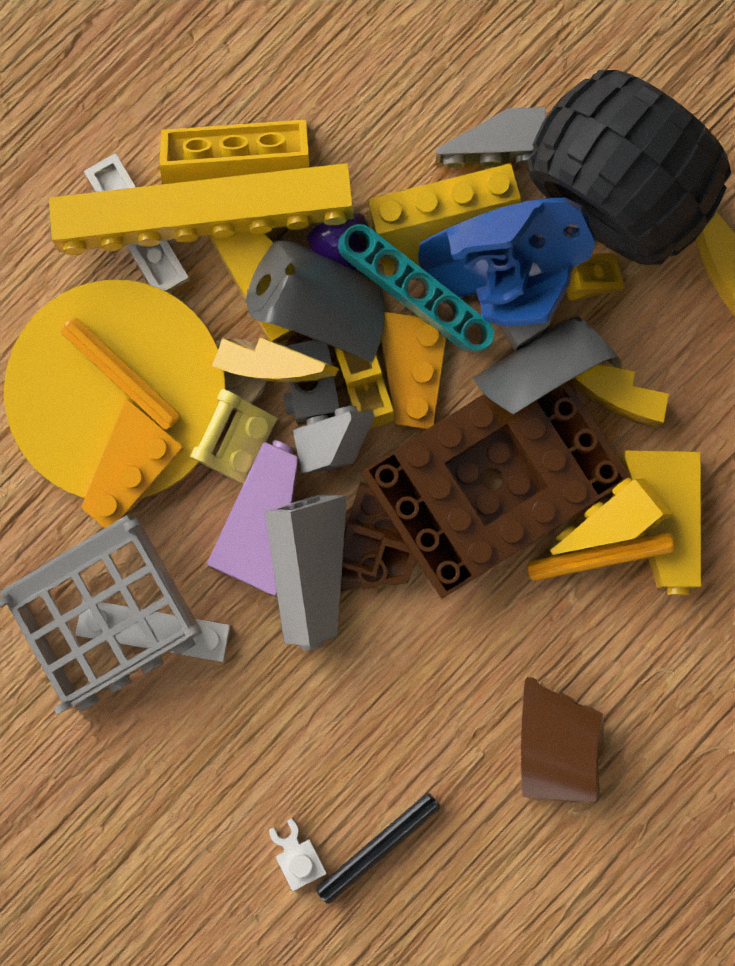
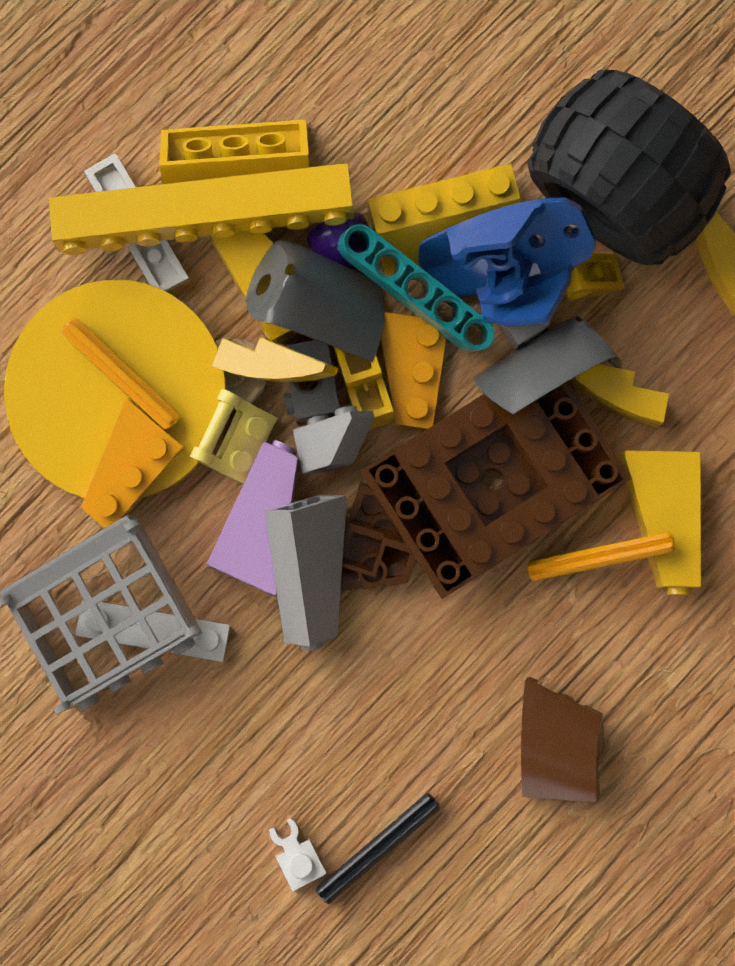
(495, 141): light grey slope -> none
(625, 517): yellow slope -> none

